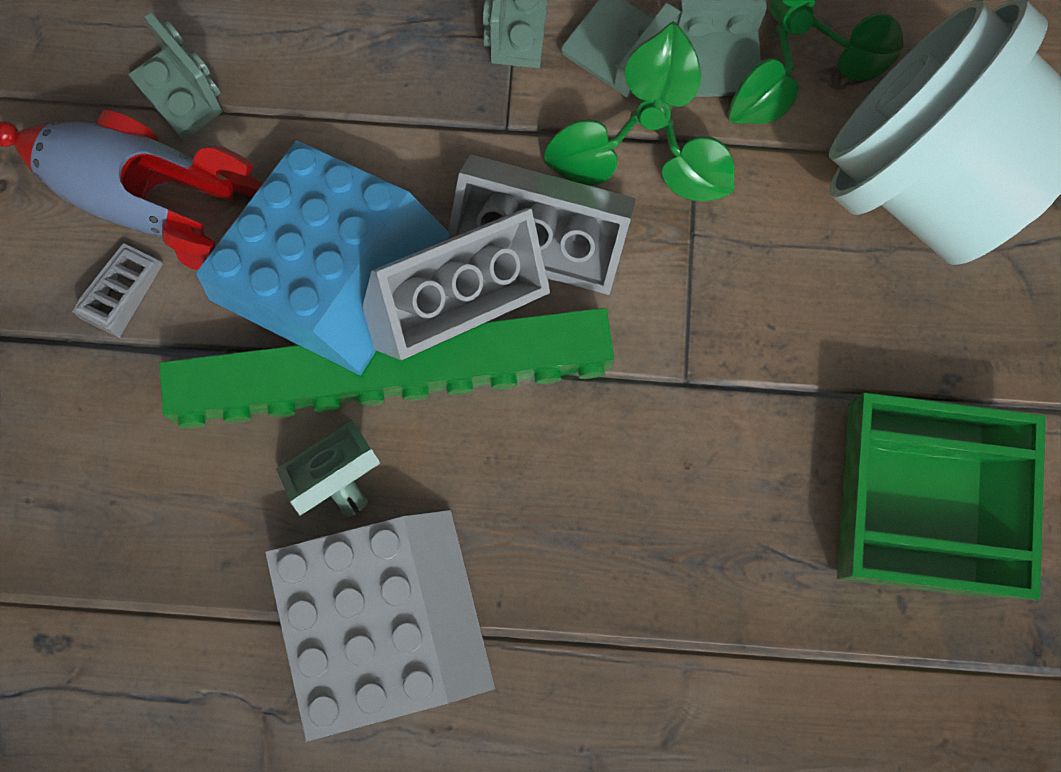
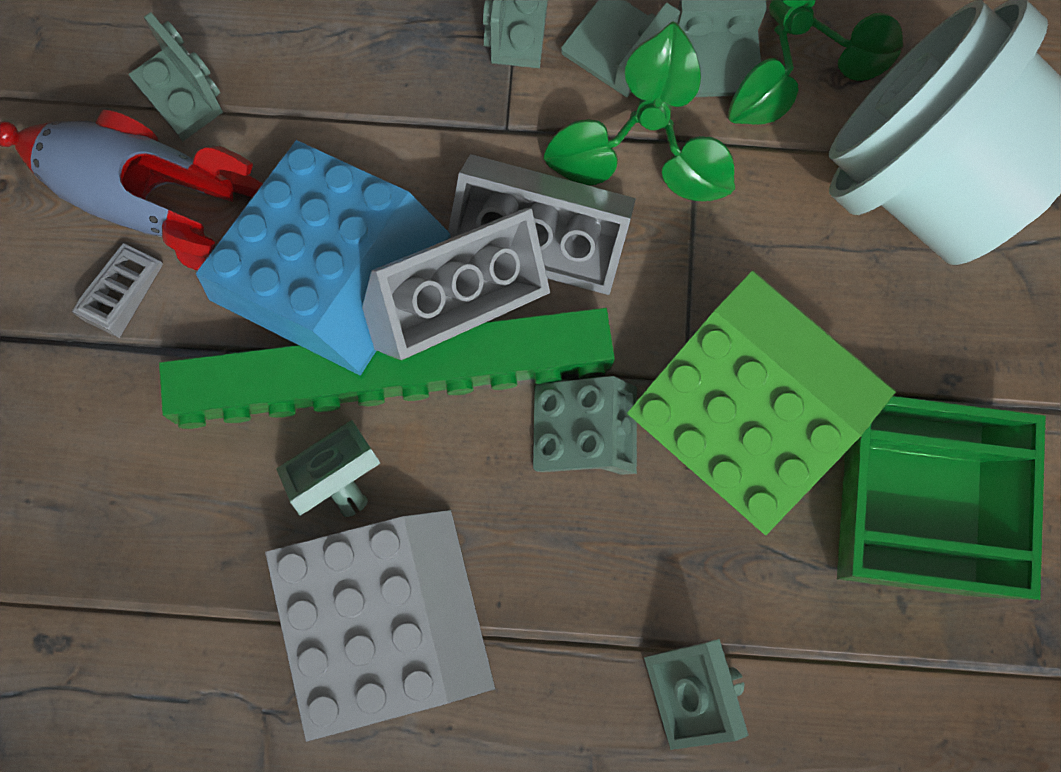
(585, 426): none -> sand green bracket
(697, 695): none -> sand green tile
(761, 402): none -> bright green slope

